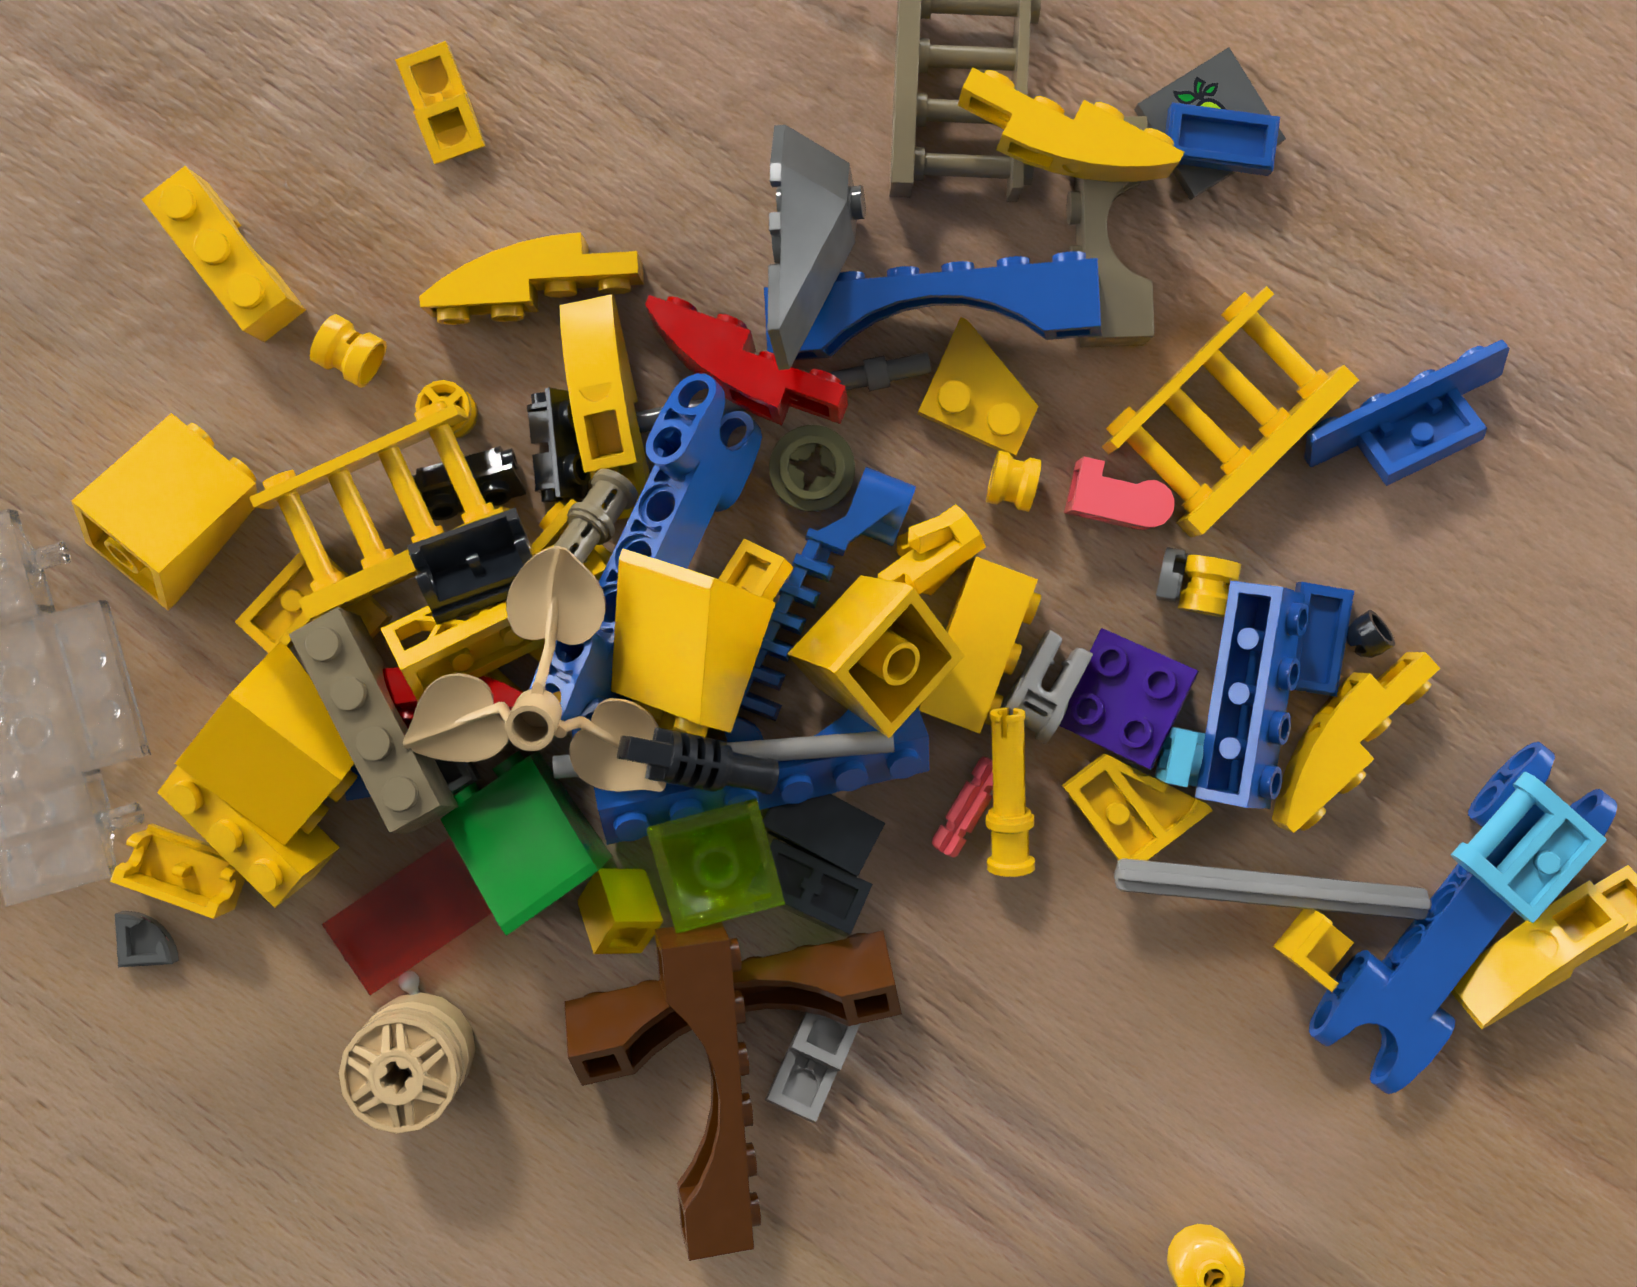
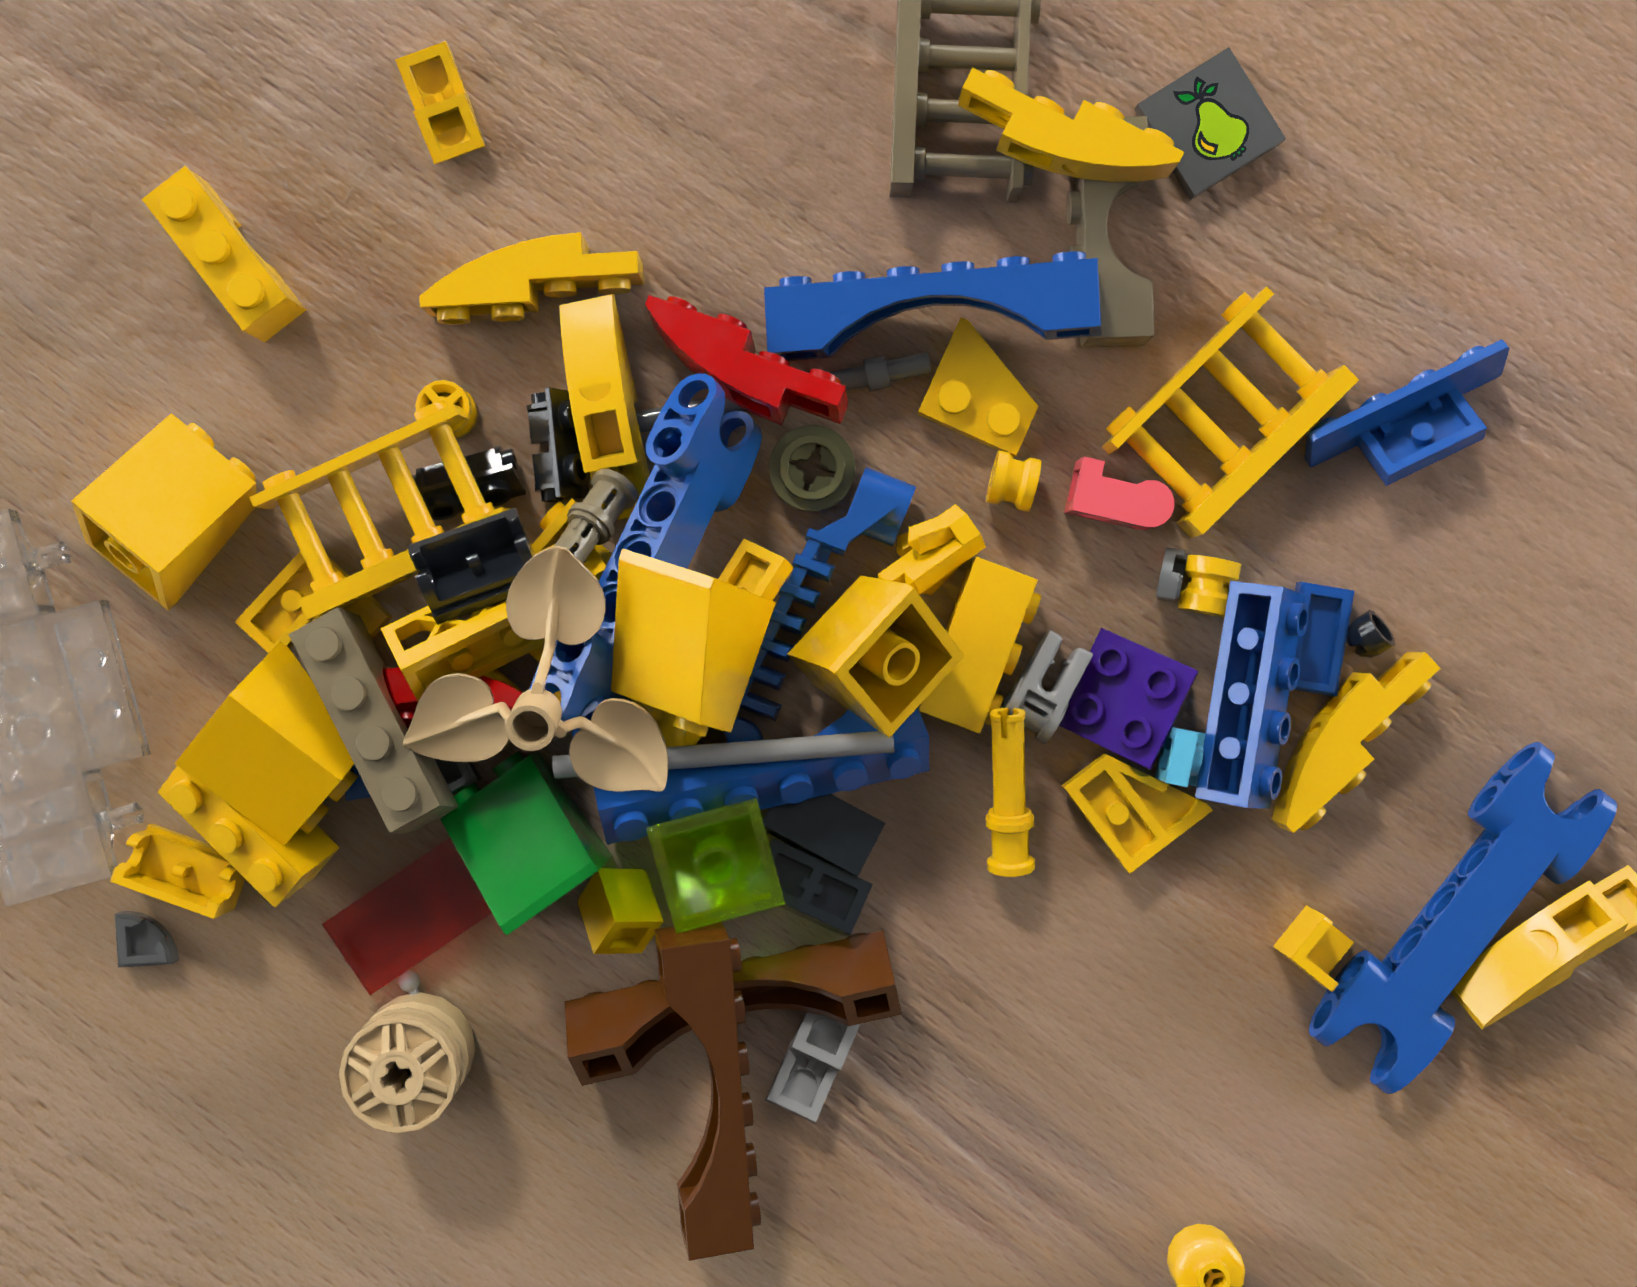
(347, 350): yellow wheel -> none
(698, 762): black hinge -> none
(808, 233): dark grey wedge -> none
(966, 810): coral axle -> none
(1223, 138): blue tile -> none
(1271, 889): light grey axle -> none
(1541, 860): medium azure plate -> none

